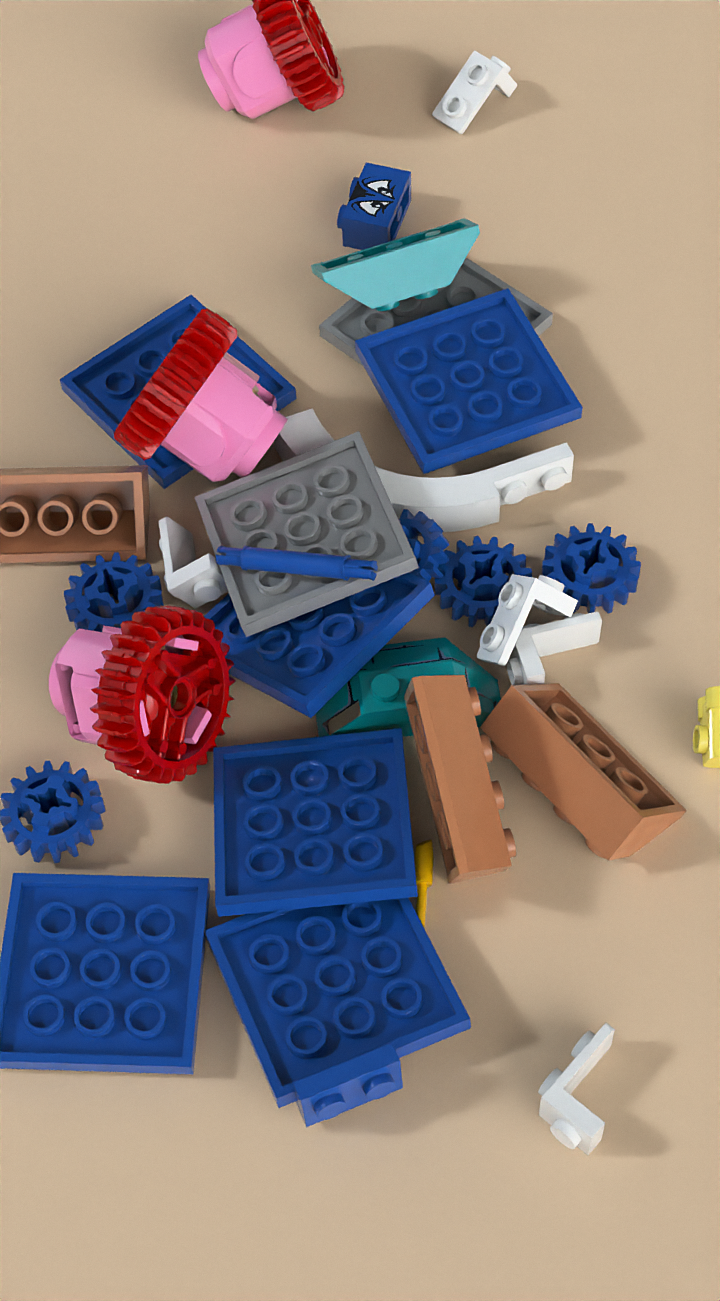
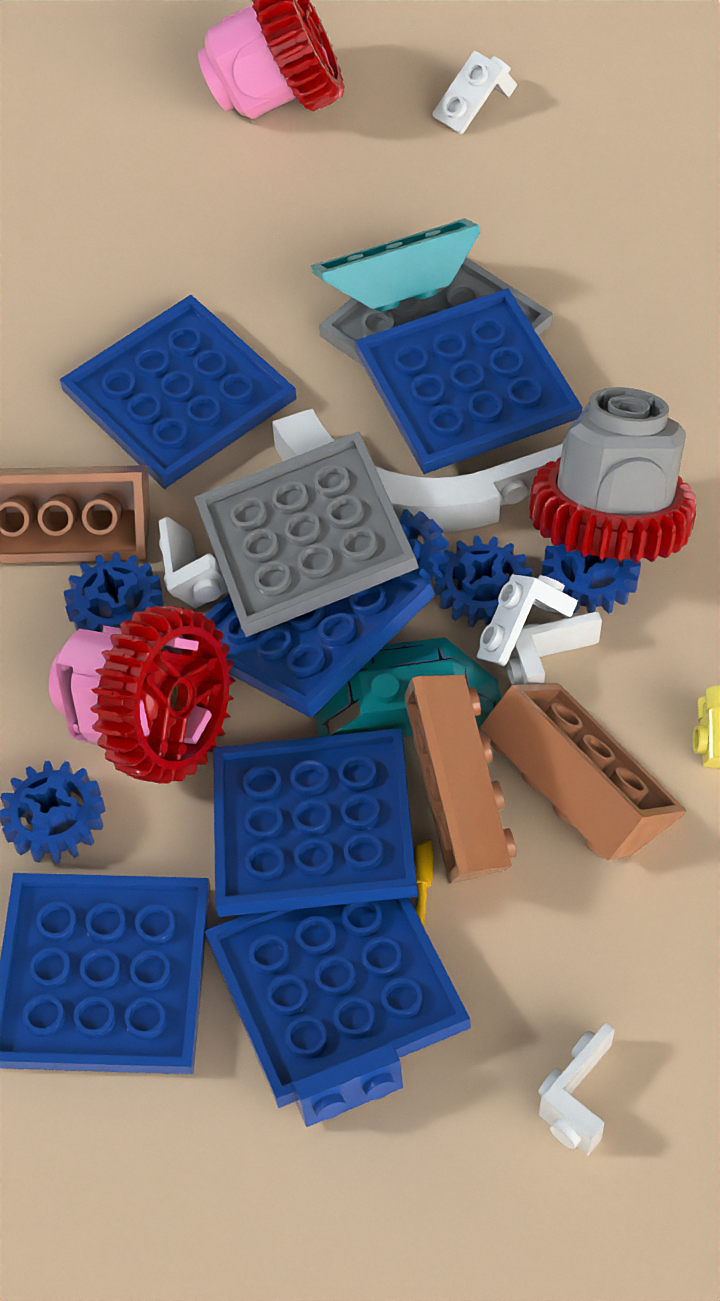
(204, 406): piece -> none
(297, 562): blue piece -> none
(375, 206): blue brick -> none
(617, 481): none -> piece

